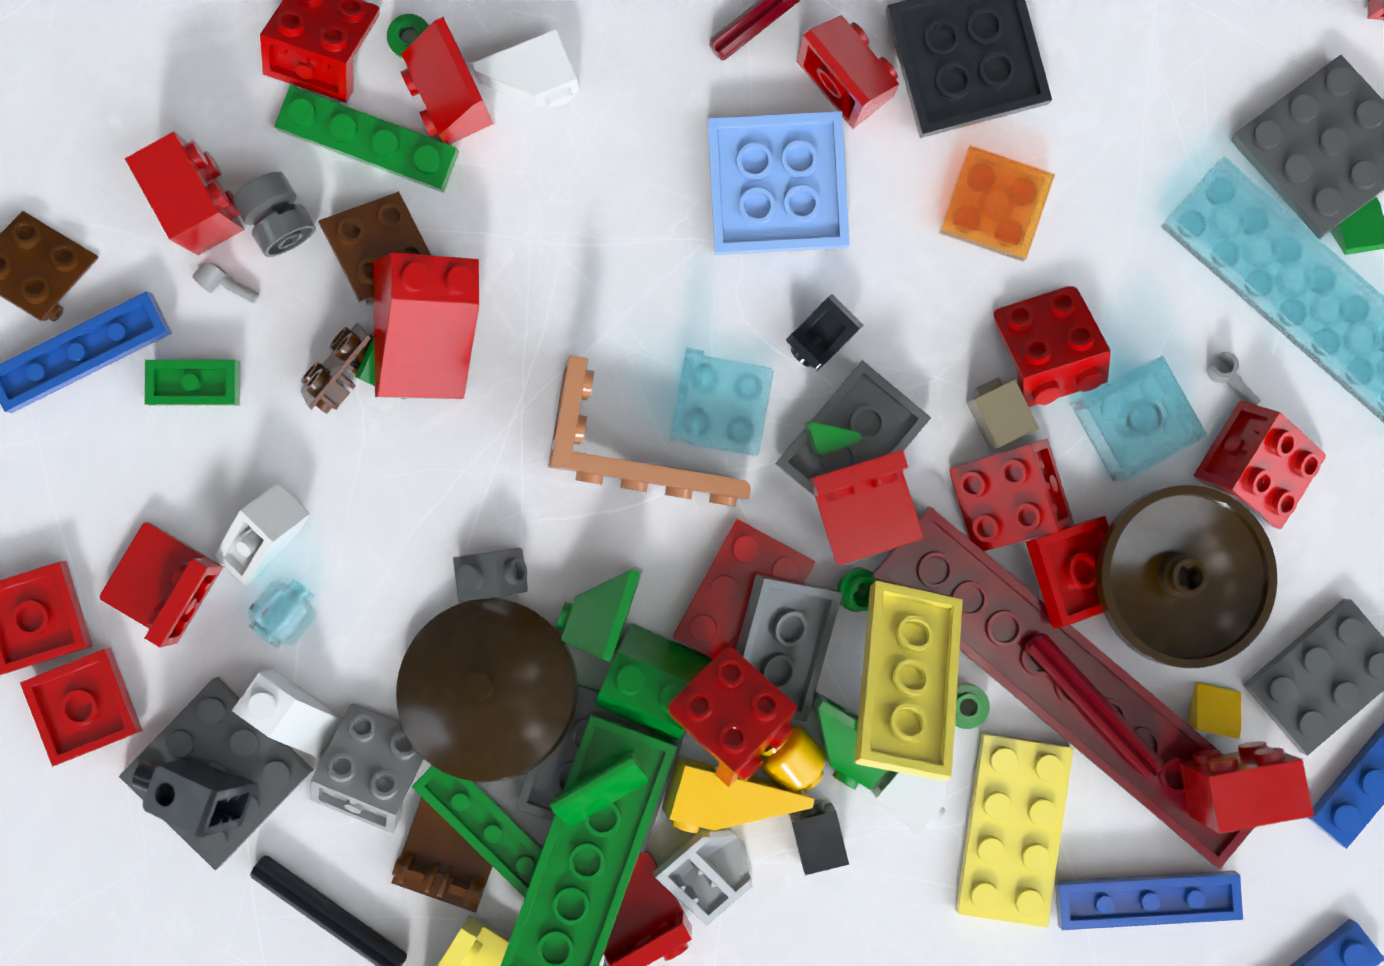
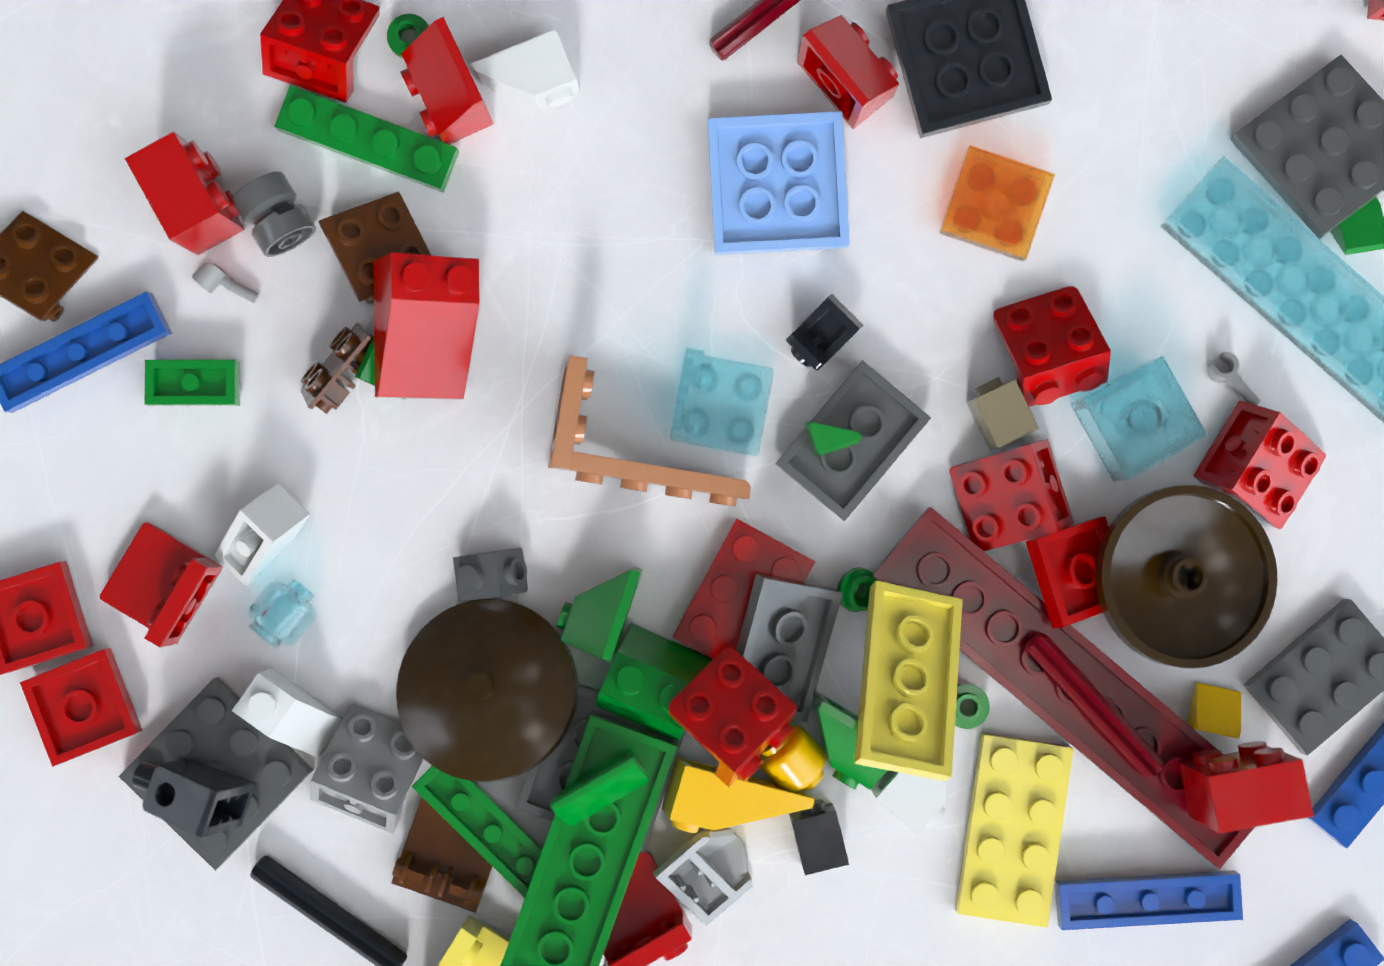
(867, 508): red bracket -> none

